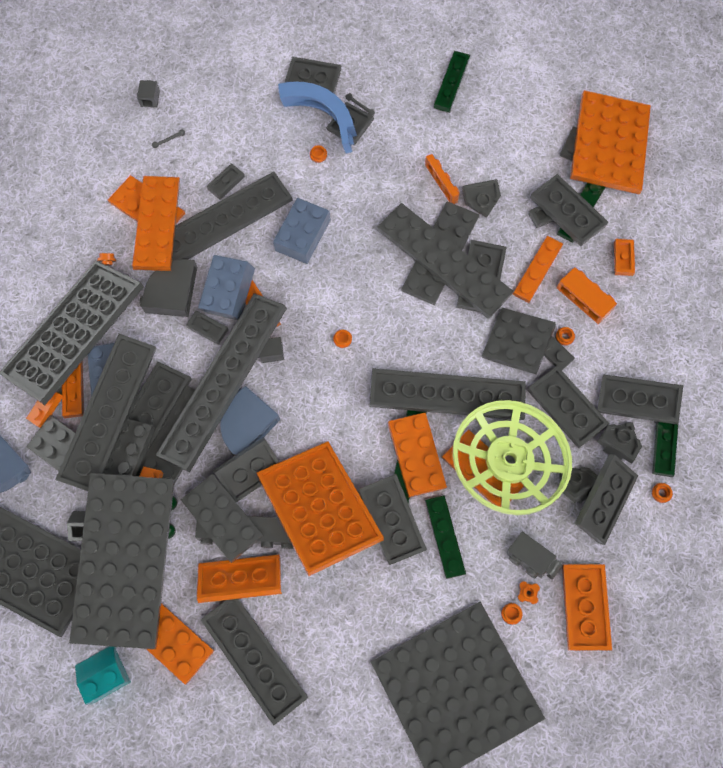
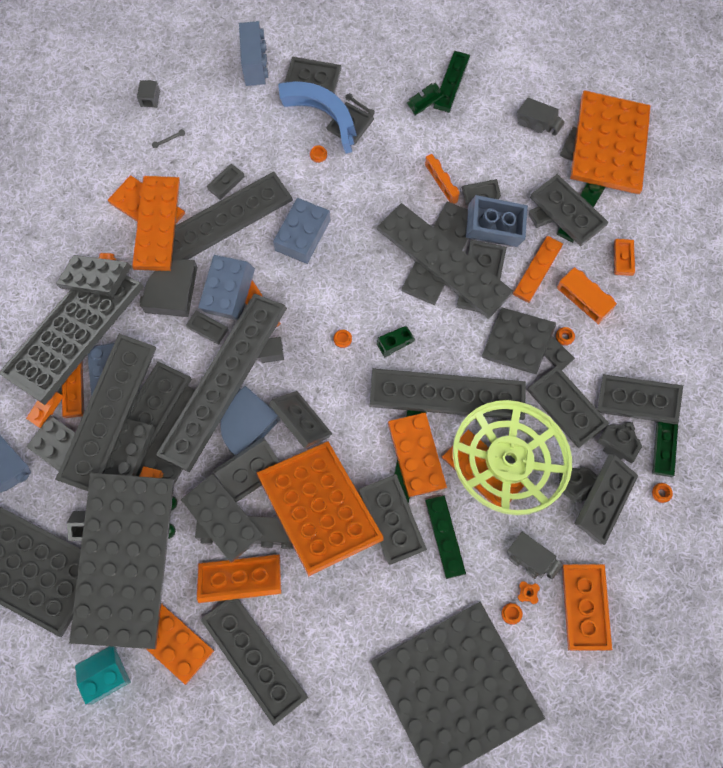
(93, 275): none -> dark grey plate
(252, 53): none -> sand blue brick
(300, 419): none -> dark grey plate
(395, 341): none -> dark green leg
(419, 103): none -> dark green hinge
(496, 221): none -> sand blue brick
(539, 116): none -> dark grey hinge

